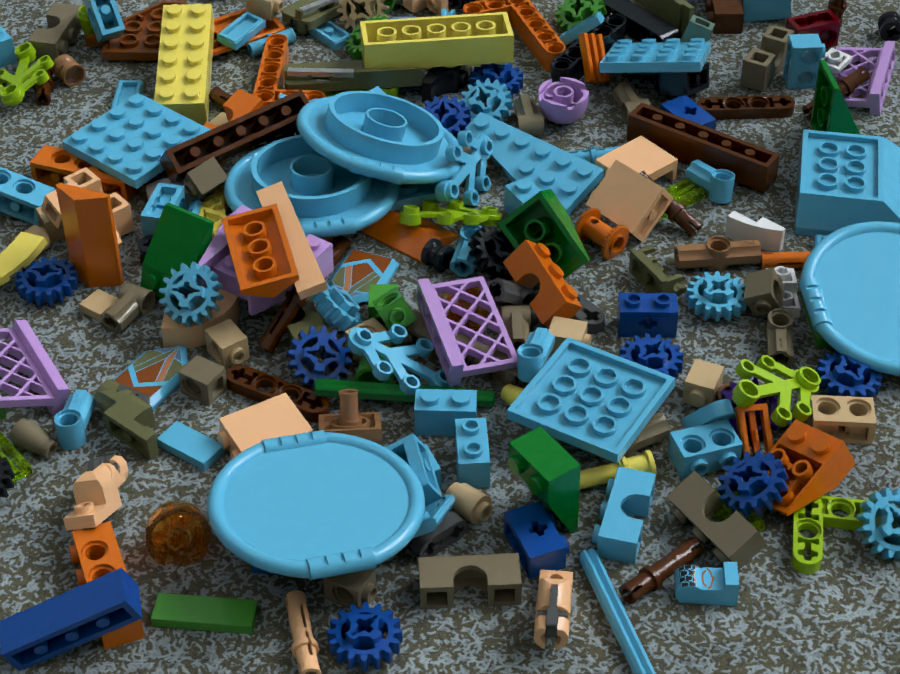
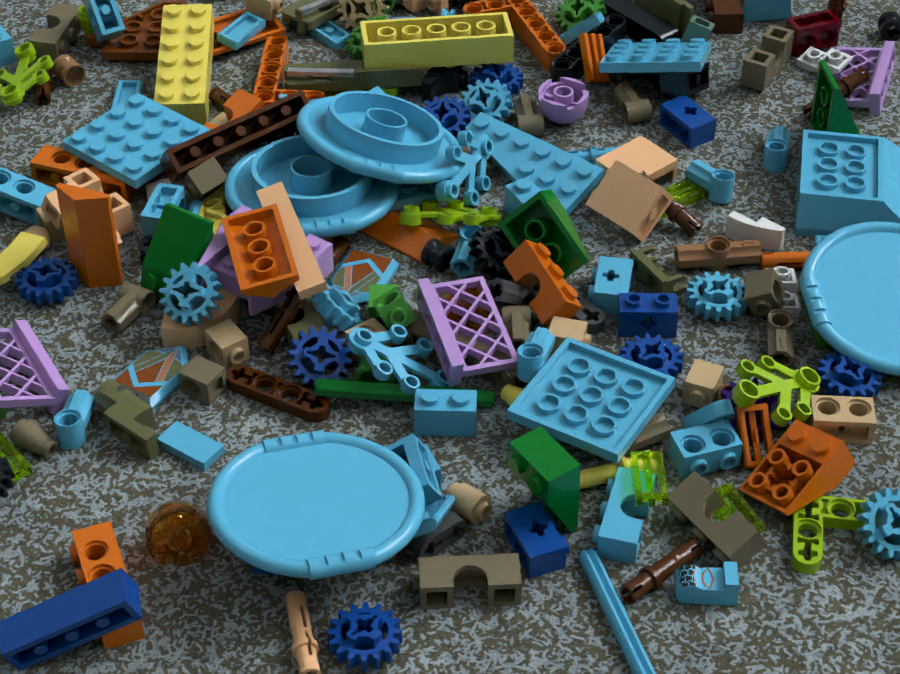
(97, 304): tan tile -> none
(97, 492): light nougat plate -> none
(205, 613): bright green tile -> none
(256, 48): medium azure pin -> none
(261, 421): light nougat brick -> none
(350, 421): medium nougat plate -> none
(351, 588): dark tan brick -> none
(472, 452): medium azure brick -> none
(553, 607): light nougat plate -> none
(610, 239): orange hose -> none
(610, 278): none -> medium azure brick
(651, 496): none -> clear neon green tile
(691, 141): reddish brown brick -> none
(753, 483): blue gear -> none
(772, 107): reddish brown beam -> none
(776, 149): none -> medium azure piece
(802, 66): medium azure brick -> none

